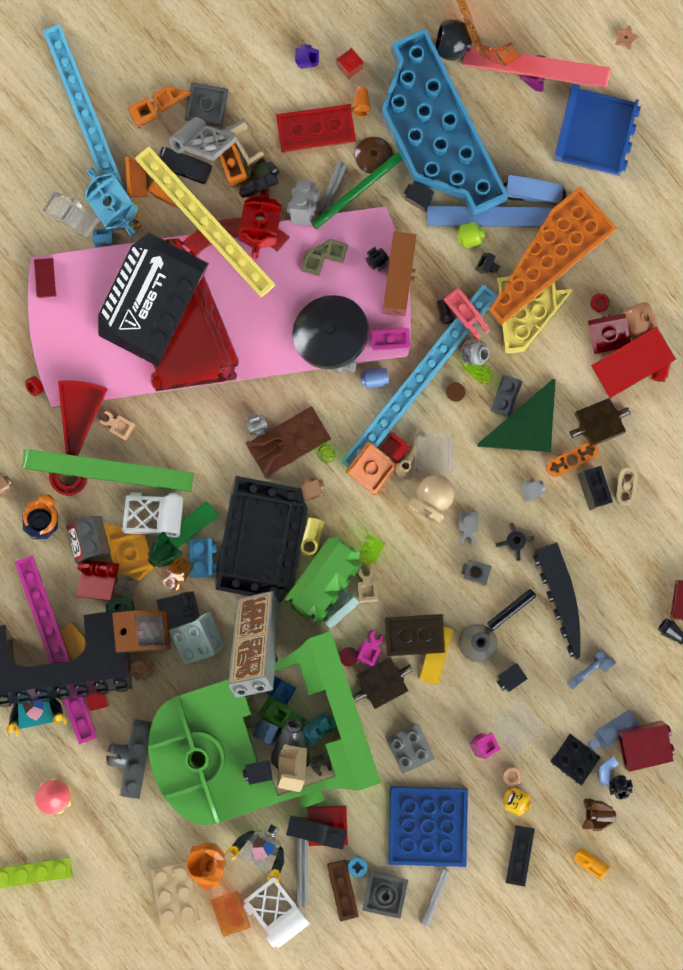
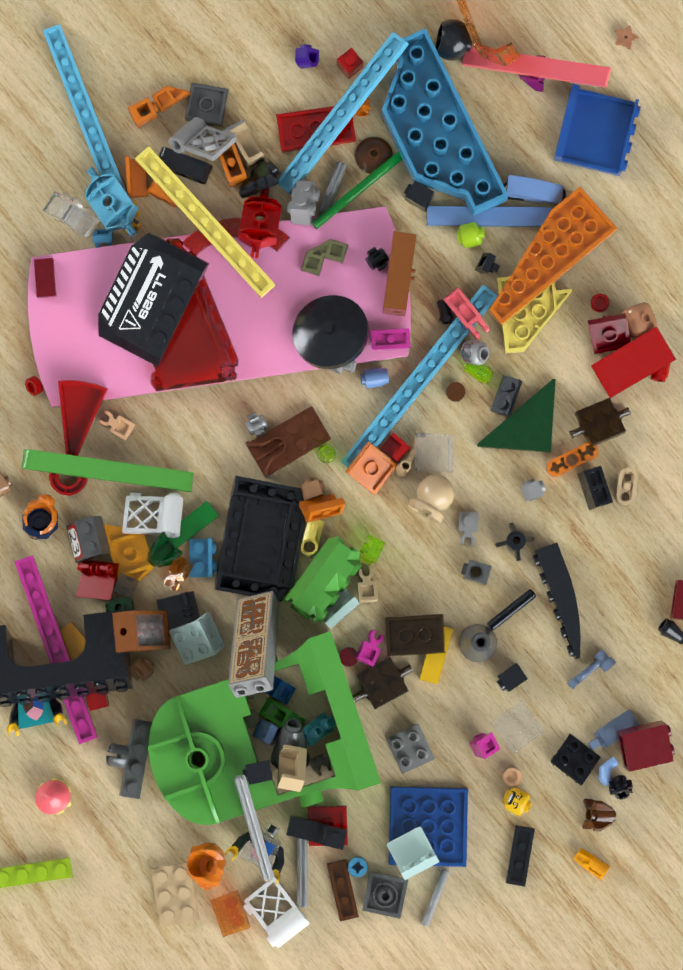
(254, 827): none -> light grey axle
(321, 507): none -> orange panel
(343, 112): none -> medium azure plate
(412, 853): none -> light aqua bracket

